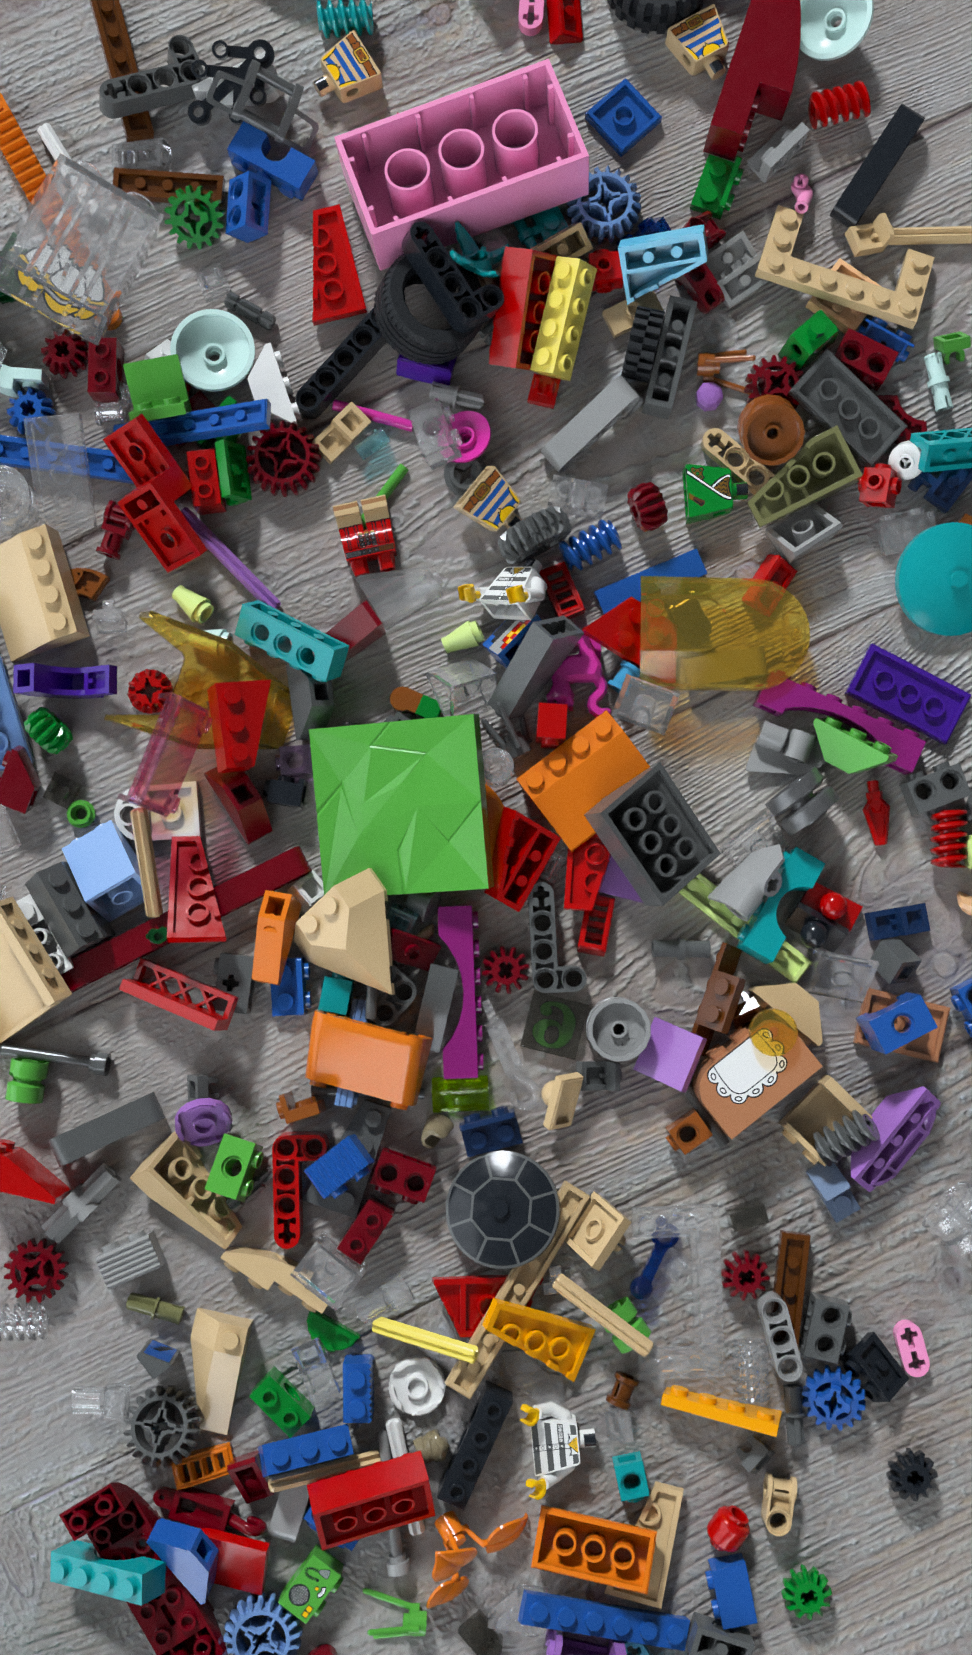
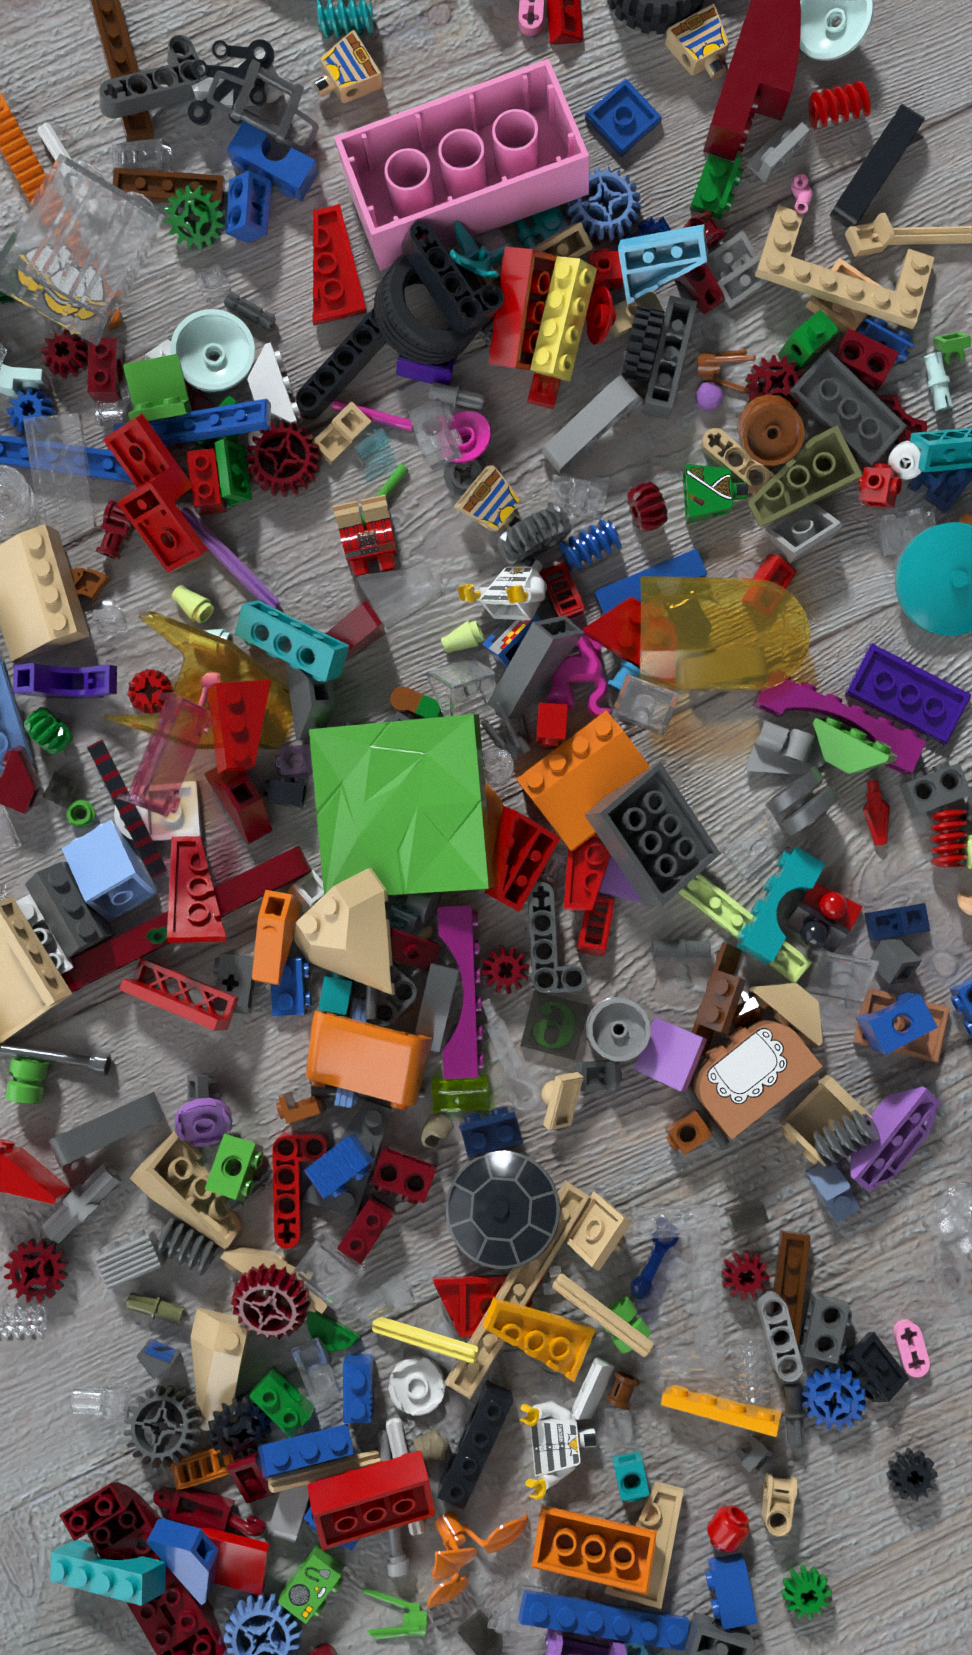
(127, 811): none -> black sticker
(146, 862): tan axle -> none
(186, 1247): none -> dark grey piece
(207, 681): none -> bright pink hand
(239, 1427): none -> black gear
(253, 1296): none -> dark red gear
(592, 1389): none -> white slope
(600, 315): none -> red dish
(750, 881): light grey panel -> none
(786, 1035): clear yellow piece -> none

